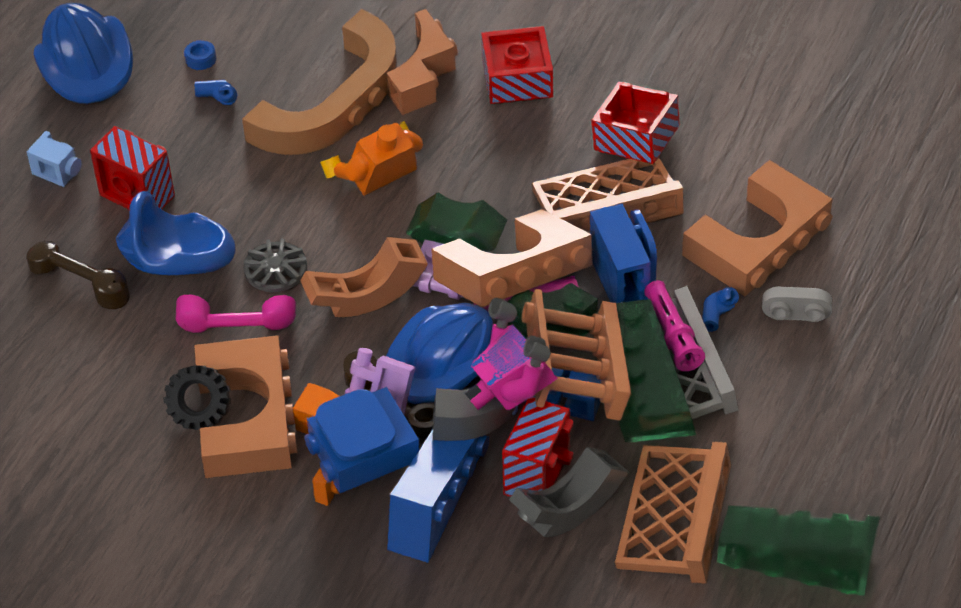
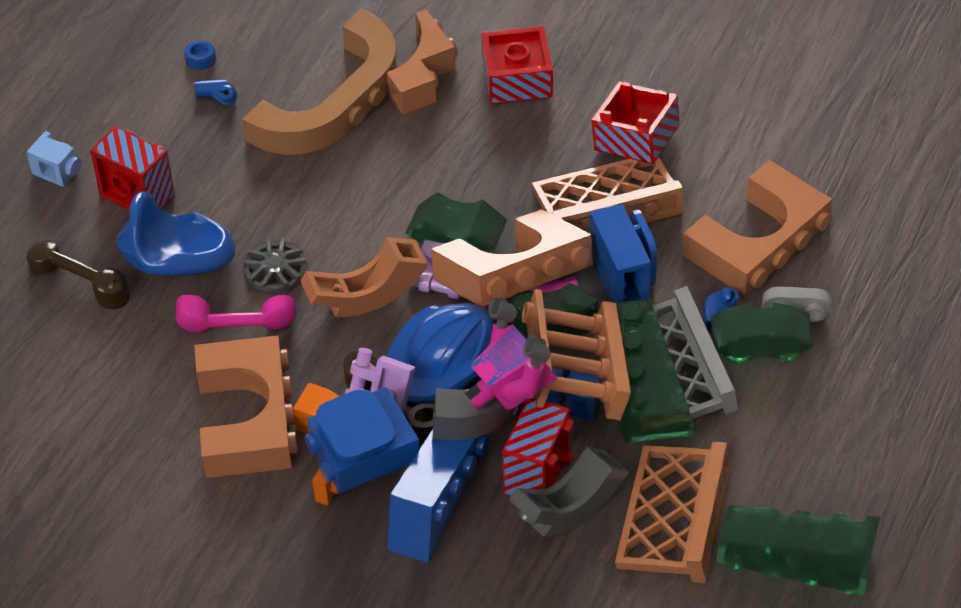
(84, 54): blue piece -> none
(176, 391): black tyre -> none
(378, 158): orange torso -> none
(686, 345): dark pink pin -> none
(762, 332): none -> clear green brick

